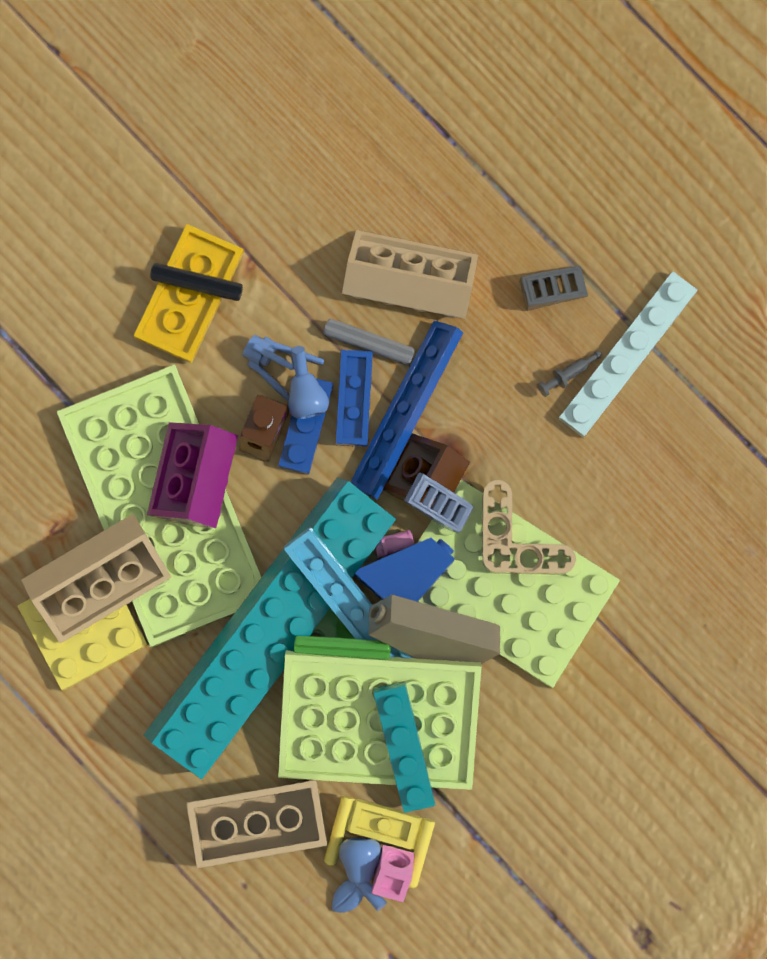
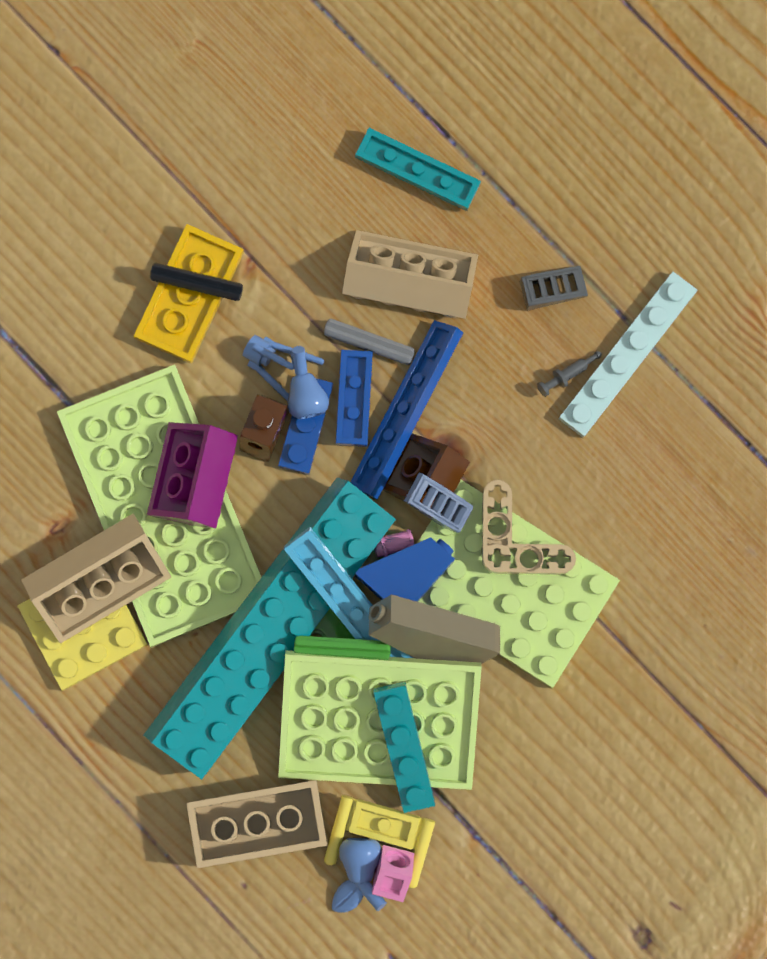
(417, 169): none -> teal plate

